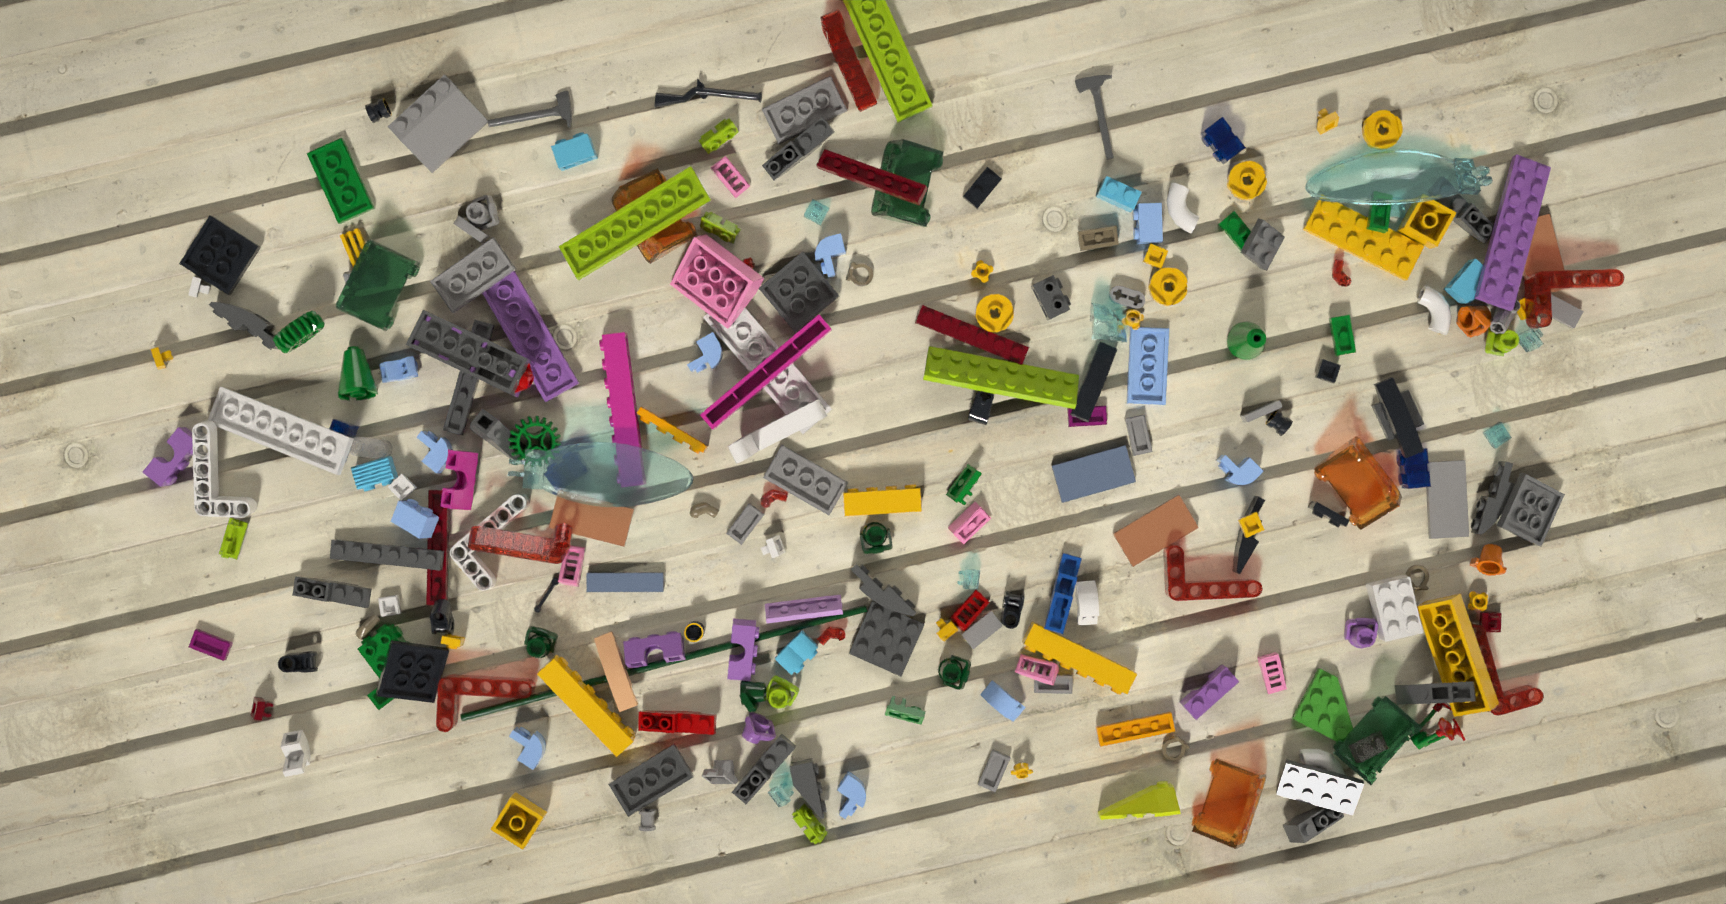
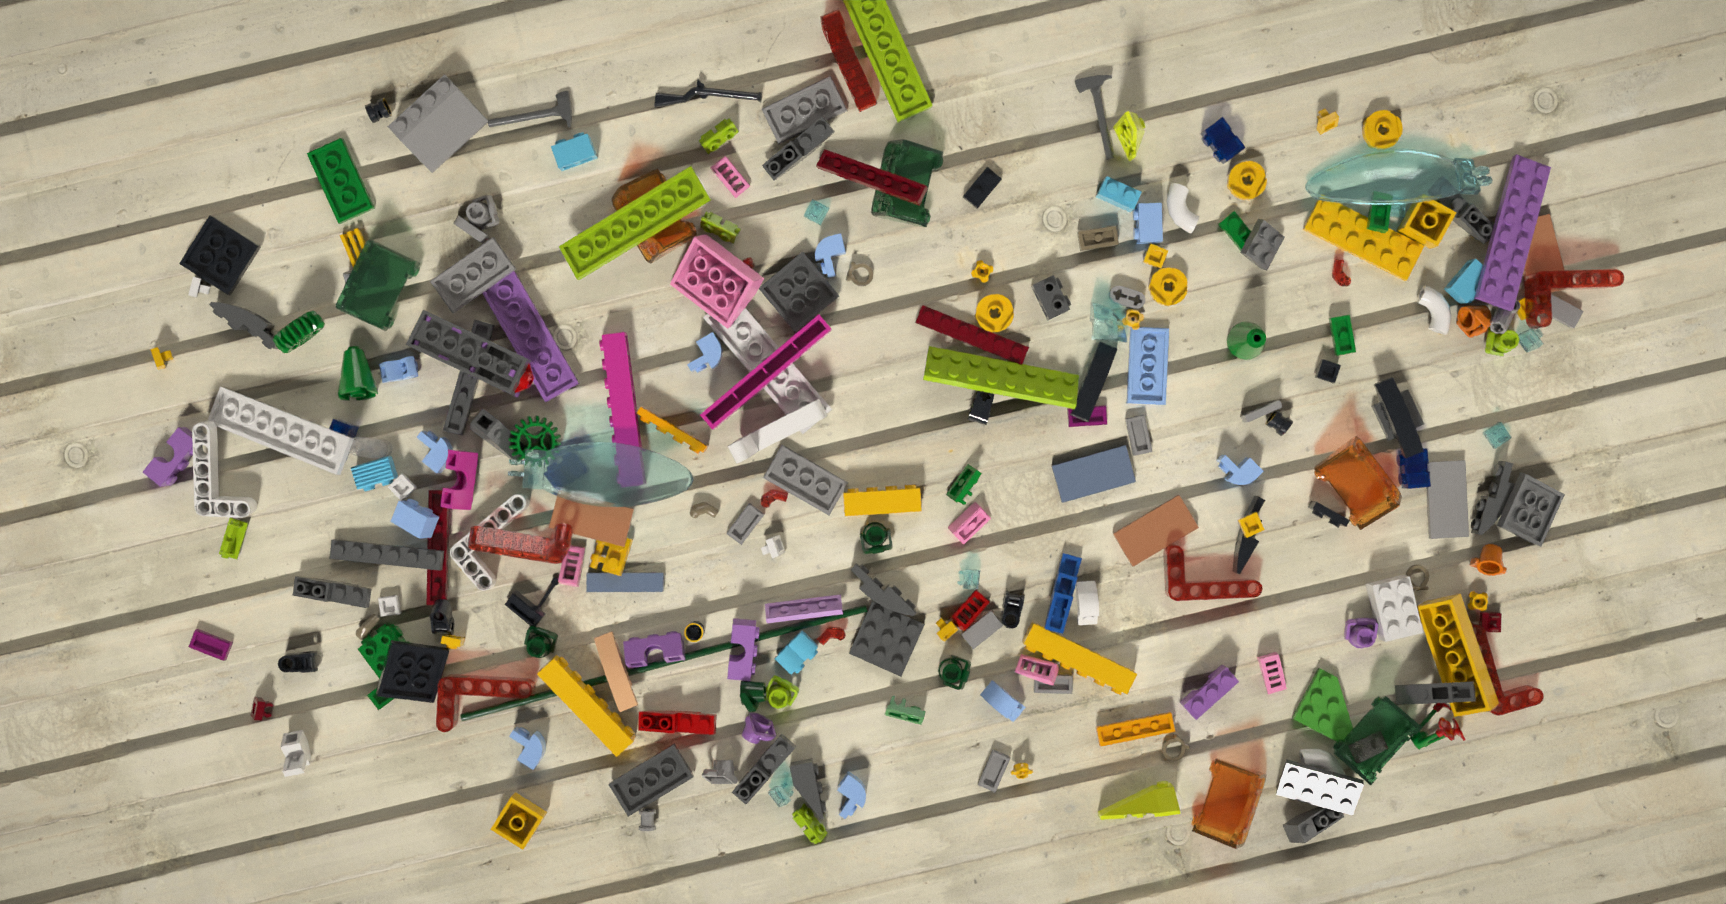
(524, 609): none -> black tile
(615, 558): none -> yellow plate
(1130, 133): none -> neon yellow wedge

